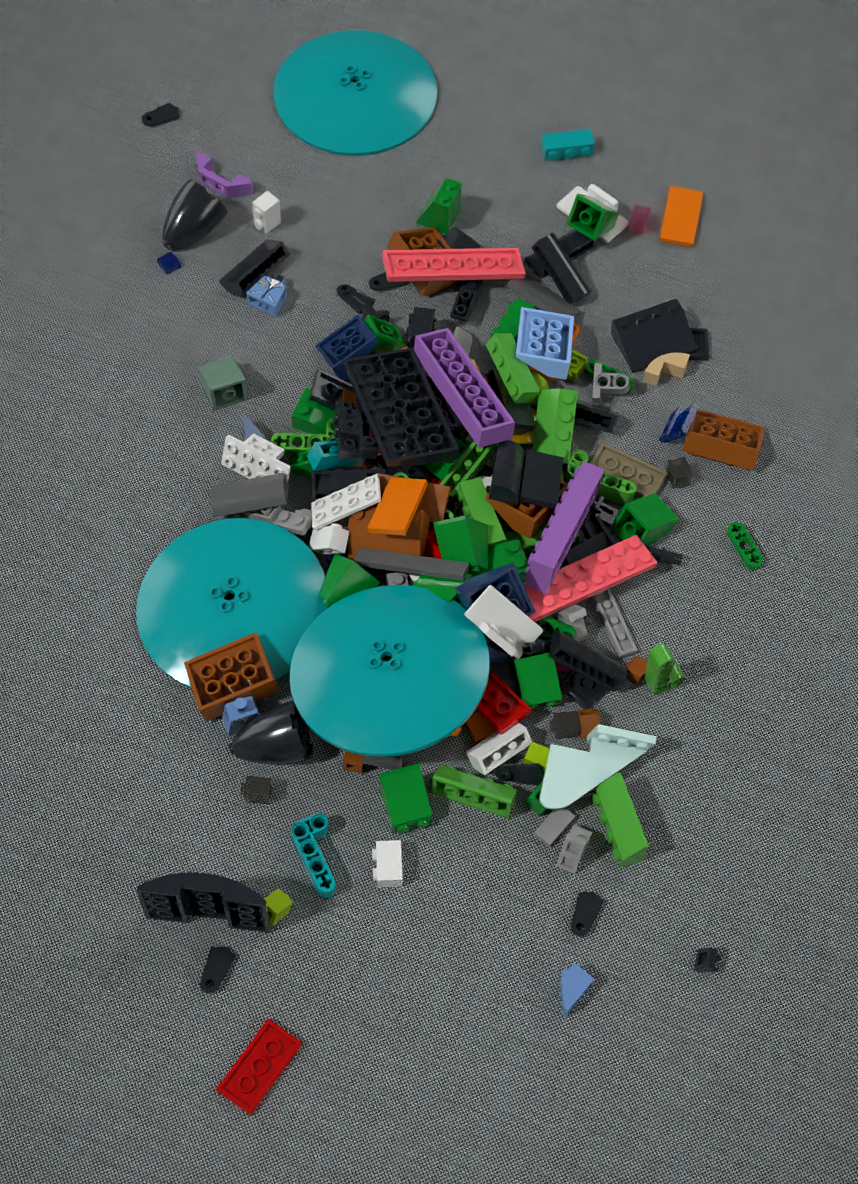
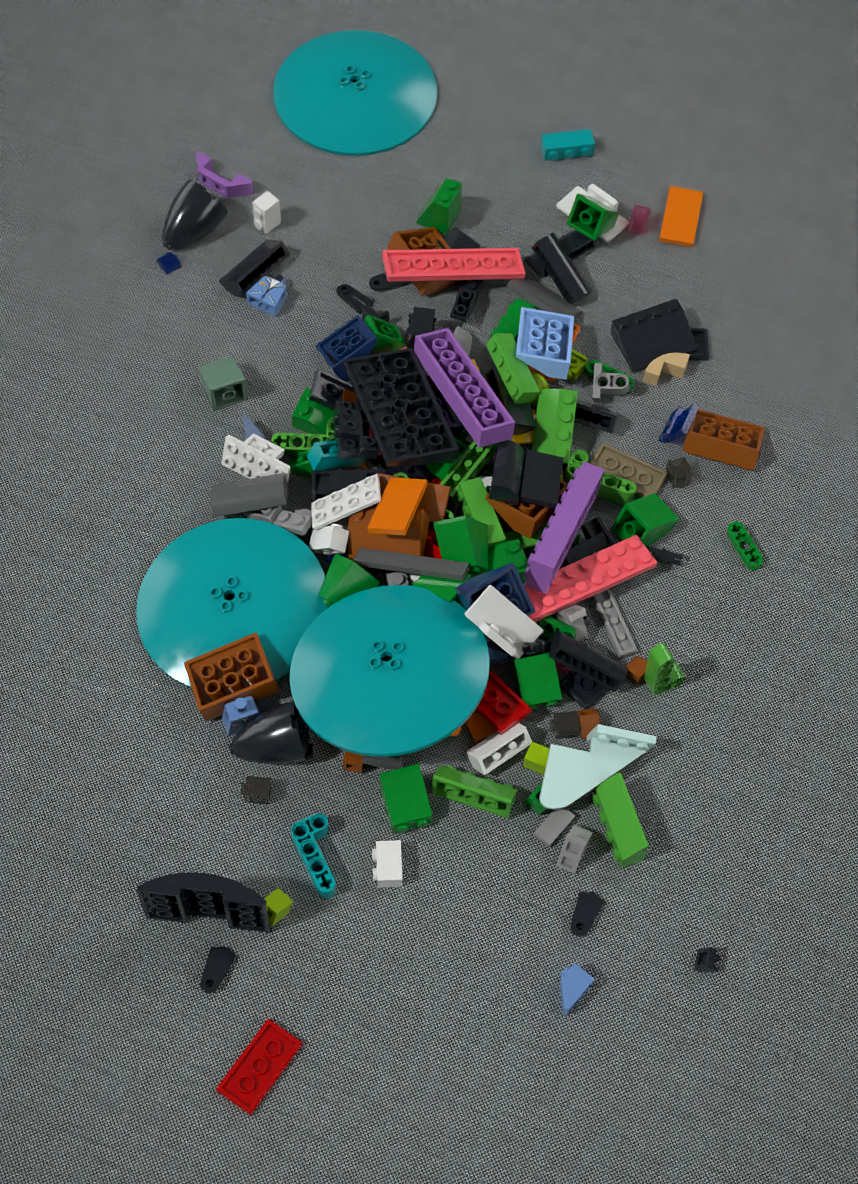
(161, 115): black piece -> none
(521, 773): black piece -> none
(603, 510): black bracket -> none

